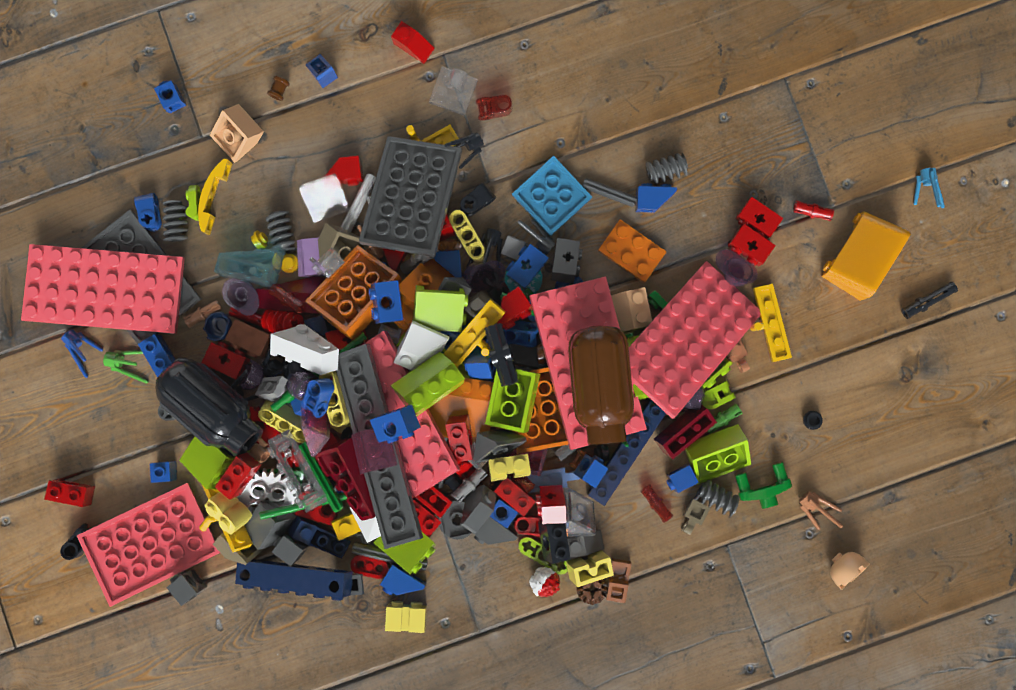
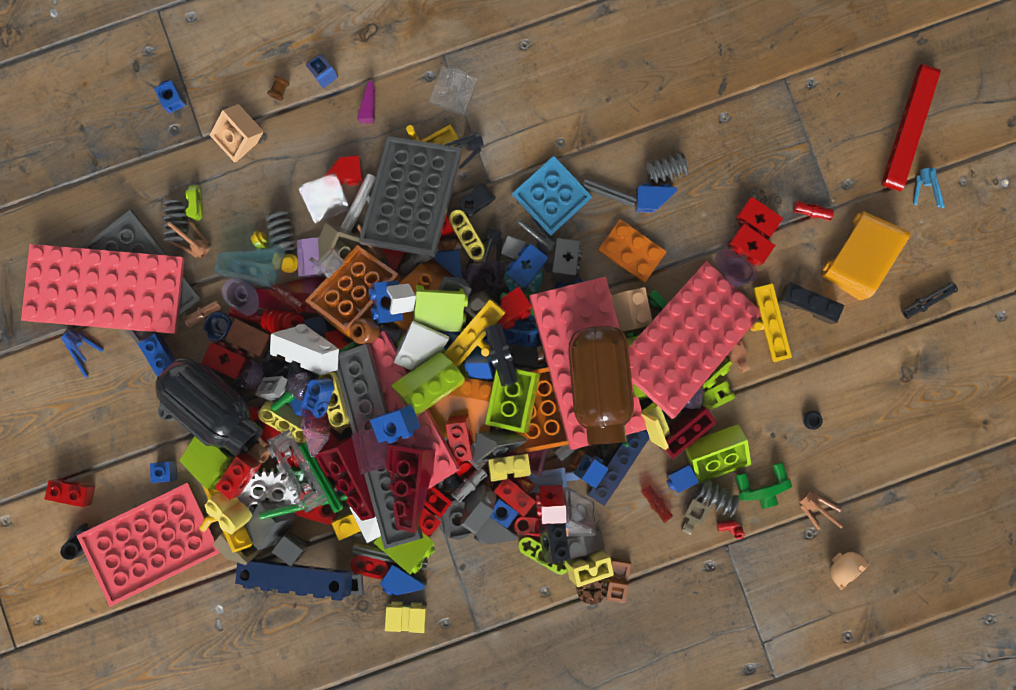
(115, 360): bright green plant -> none
(148, 209): blue piece -> none
(186, 586): dark grey brick -> none
(199, 248): none -> nougat plant
(220, 172): yellow slope -> none
(317, 536): dark blue slope -> none
(364, 330): none -> dark orange head
(367, 109): none -> magenta slope
(401, 298): none -> white panel
(410, 478): none -> dark red wedge
(412, 42): red slope -> none
(492, 107): clear red piece -> none
(545, 582): piece -> none
(656, 425): none -> light yellow panel
(725, 417): bright green pin -> none
(732, 526): none -> red arm
(816, 304): none -> black arch
(911, 127): none -> red beam

